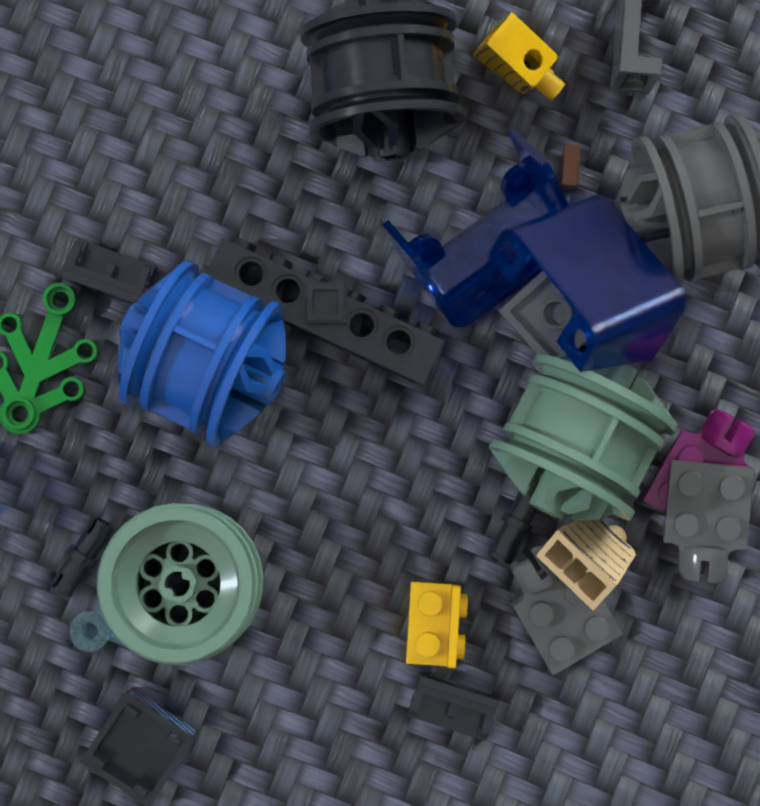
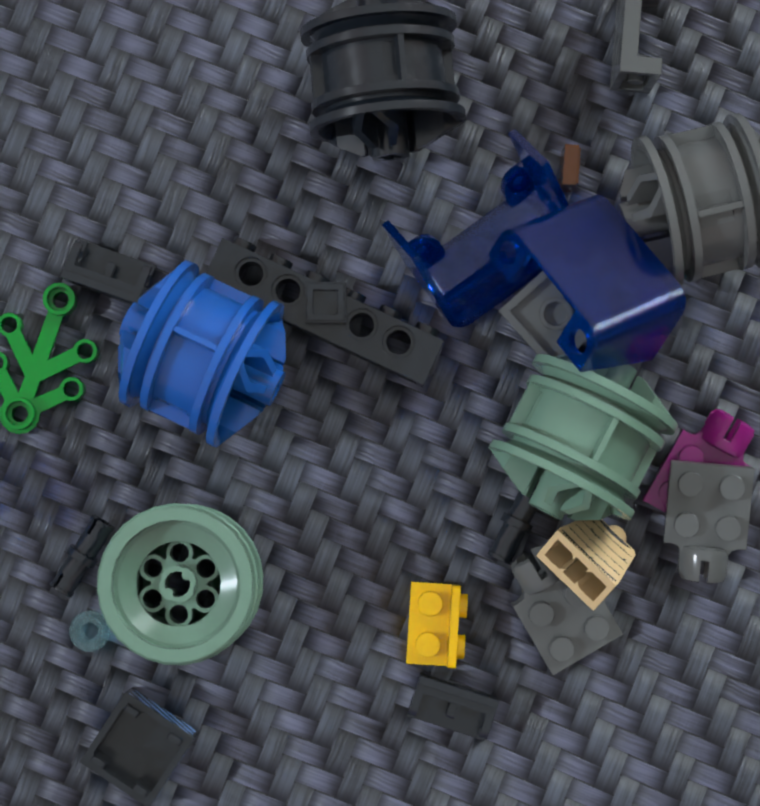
(505, 53): yellow torso -> none

